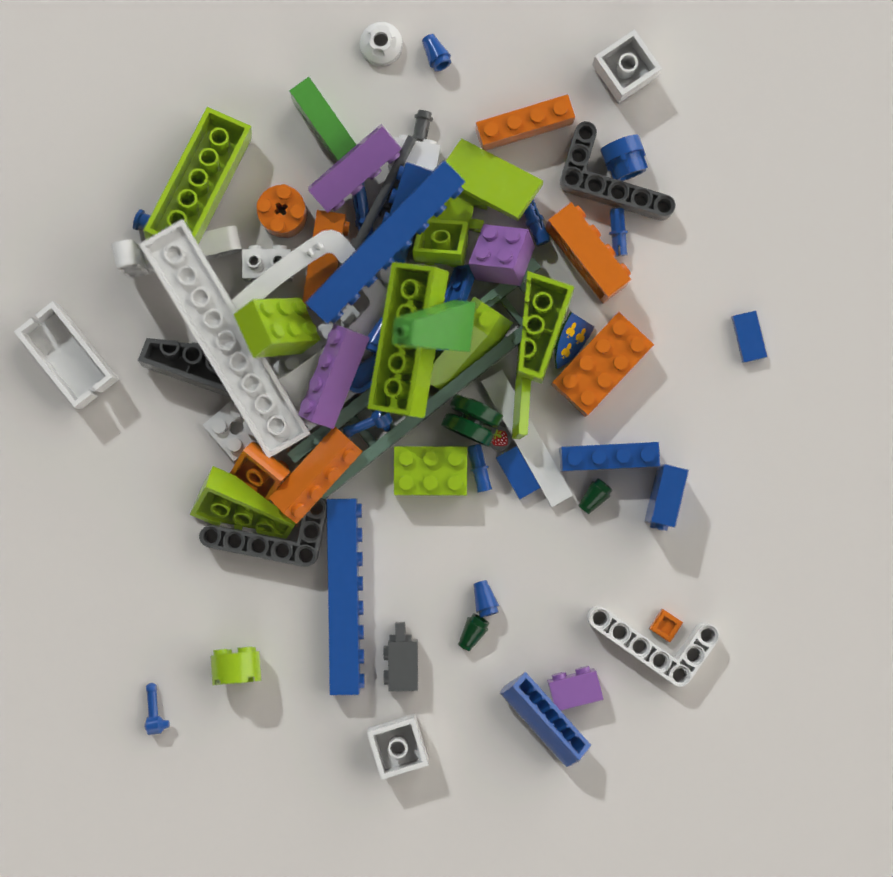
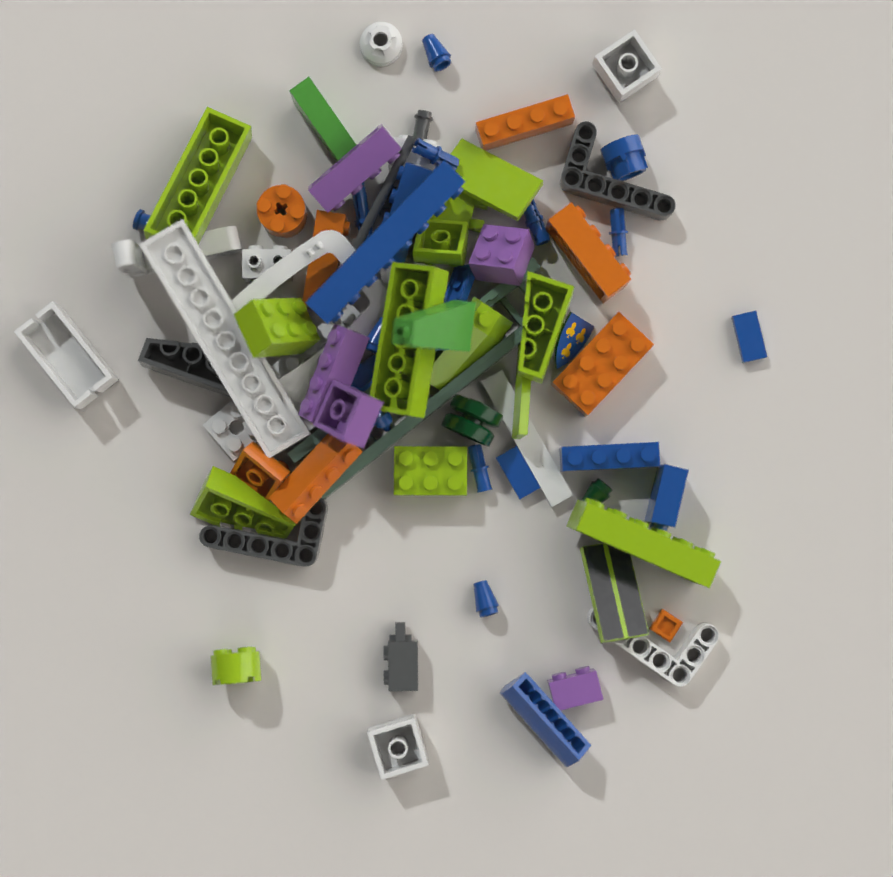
(154, 723): blue piece -> none
(343, 596): blue brick -> none
(348, 413): none -> medium lavender brick
(434, 153): none -> blue axle
(473, 631): dark green cone -> none
(501, 438): tile -> none
(614, 593): none -> black tile
(646, 544): none -> lime brick

